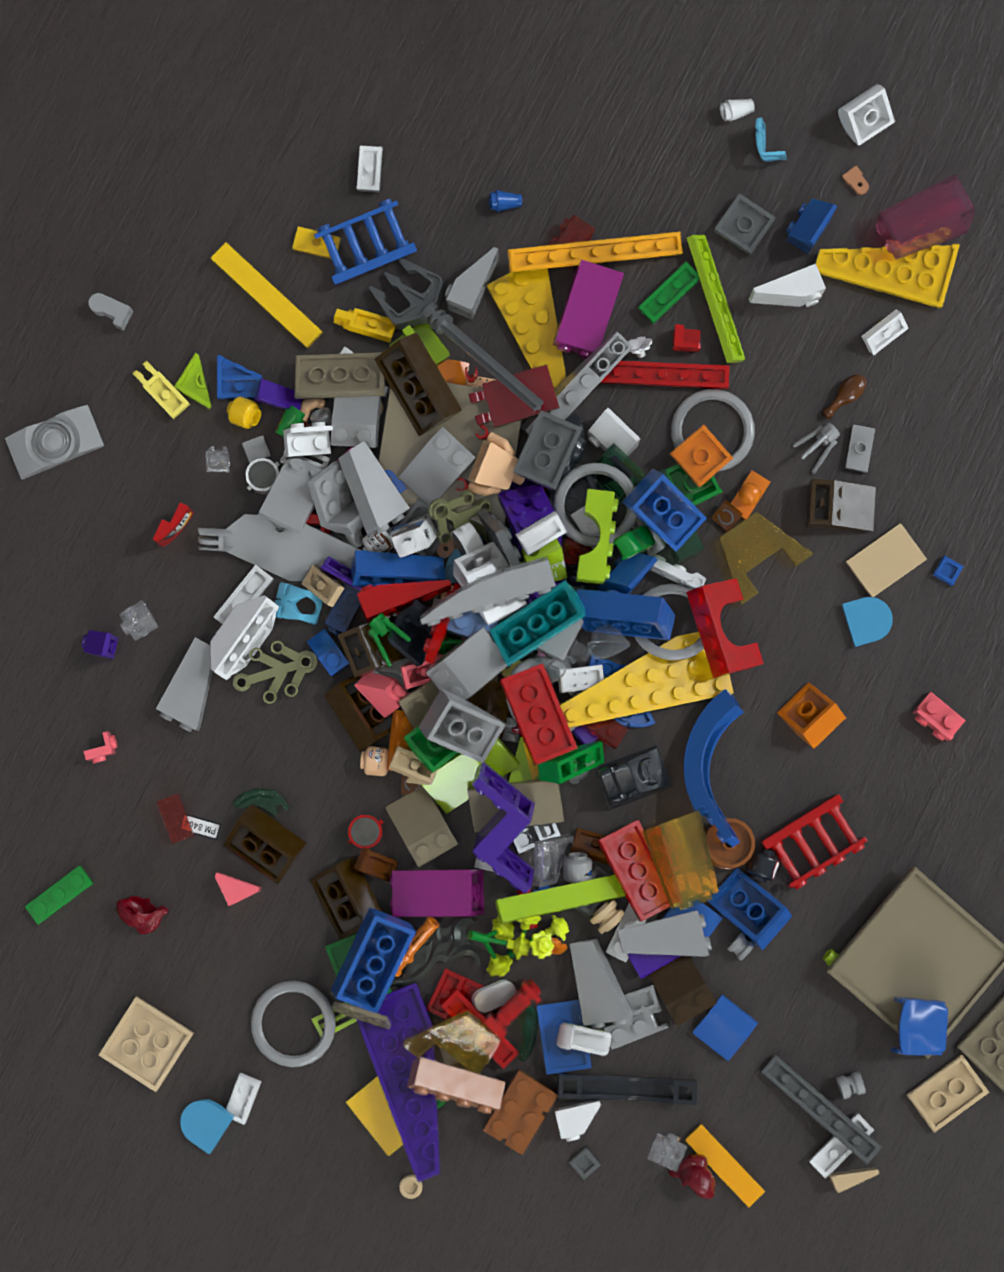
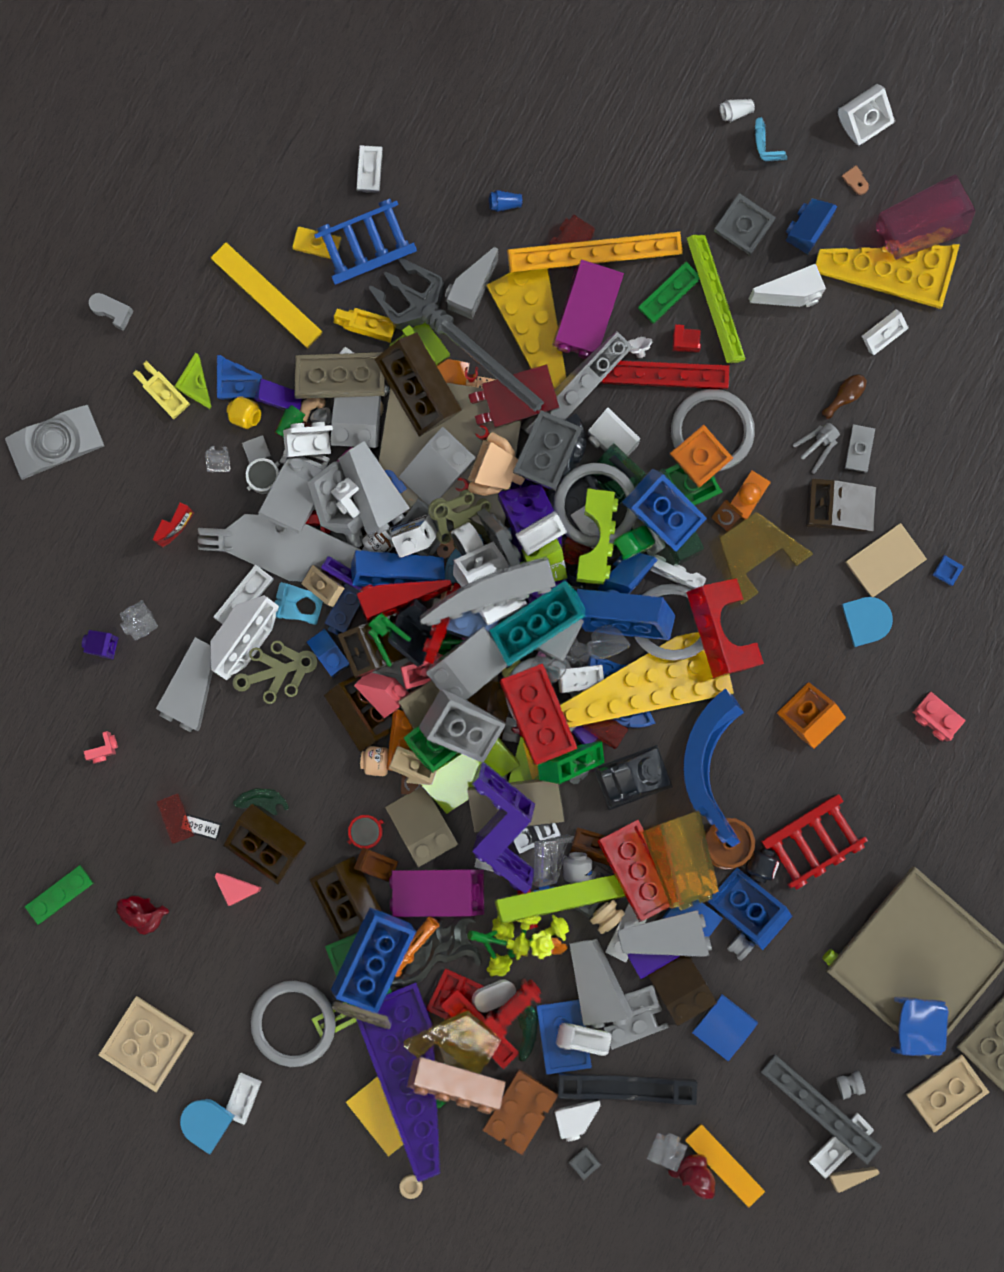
(342, 493): none -> white bracket

